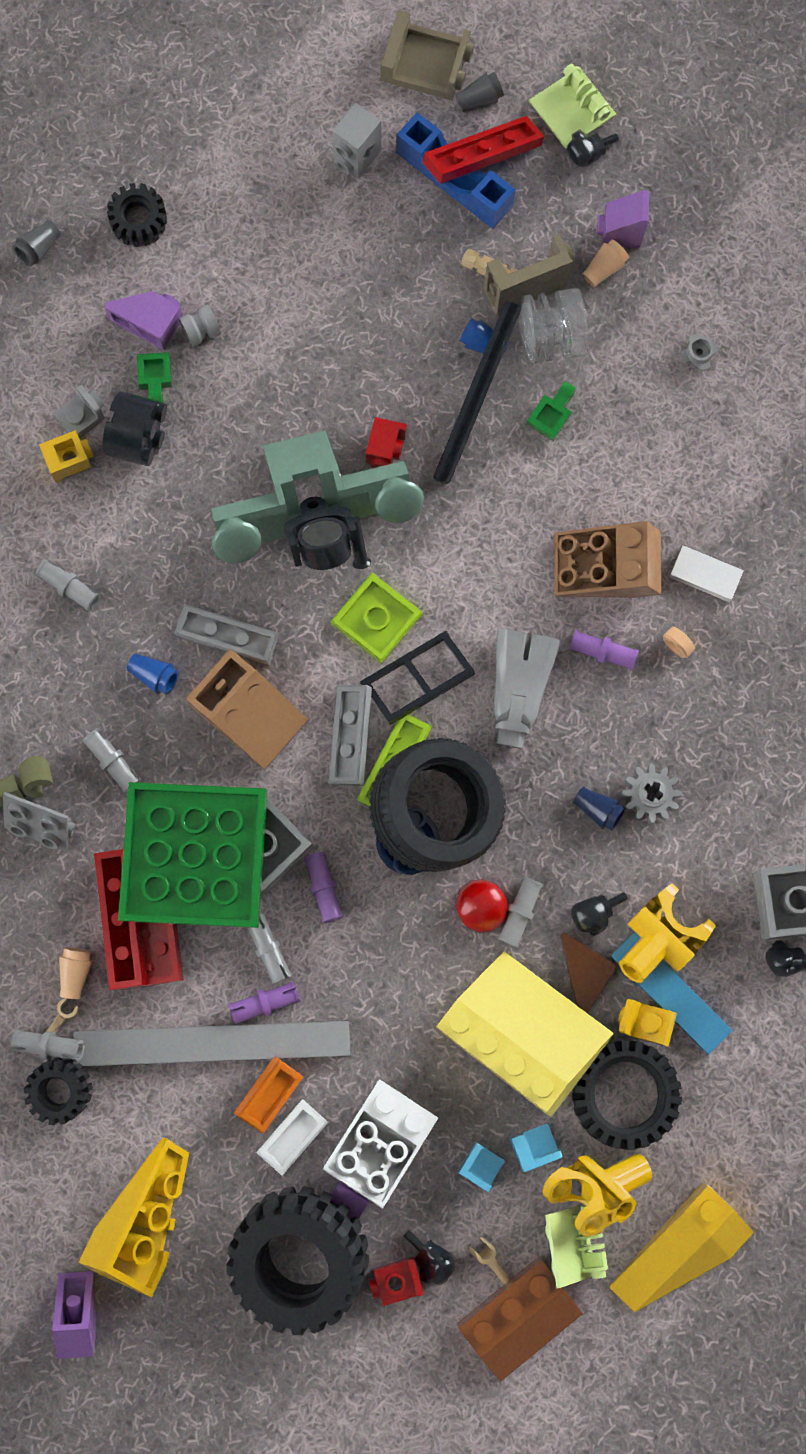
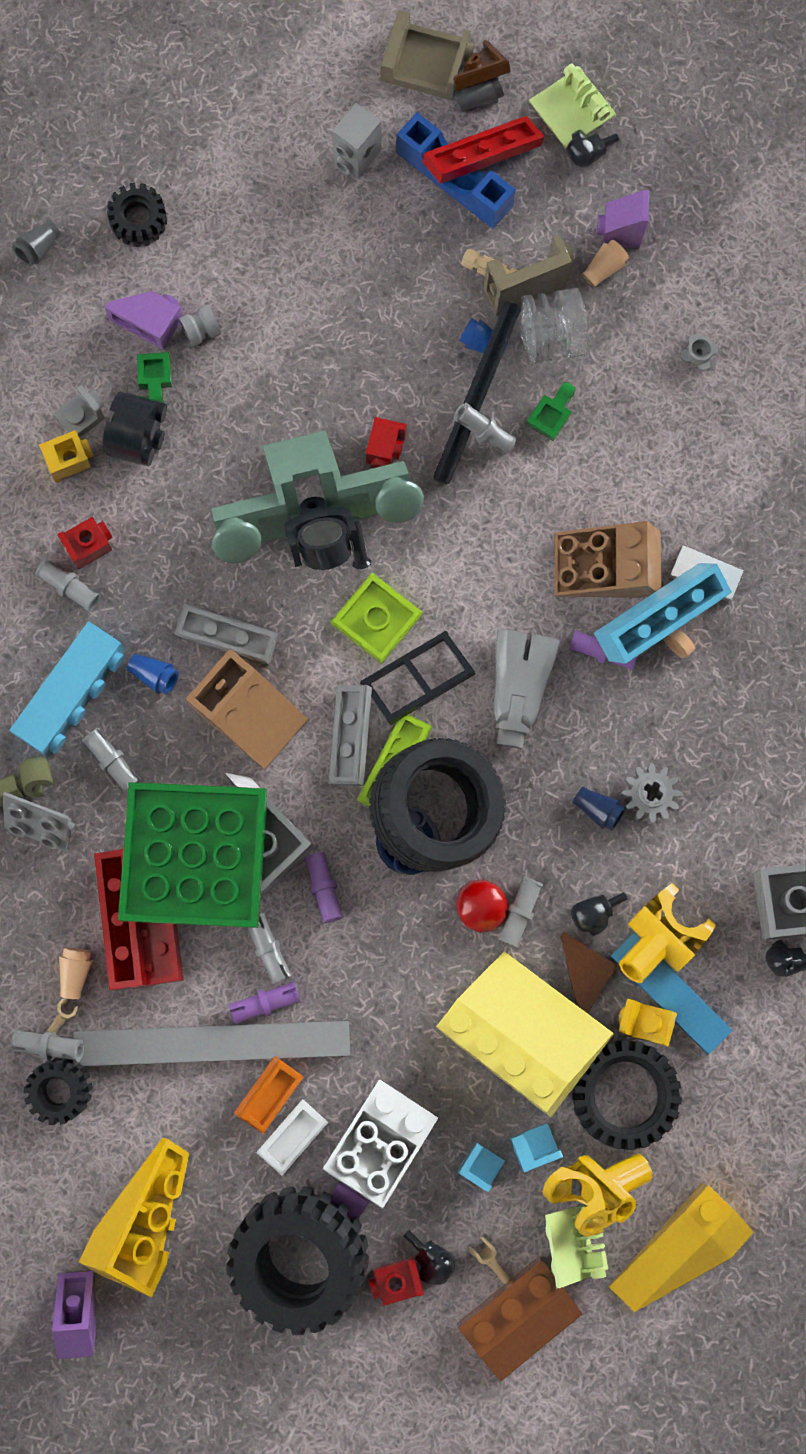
(68, 689): none -> medium azure brick
(85, 553): none -> red brick
(242, 781): none -> white sticker
(482, 67): none -> reddish brown tile
(484, 428): none -> light grey pin
(662, 612): none -> medium azure brick

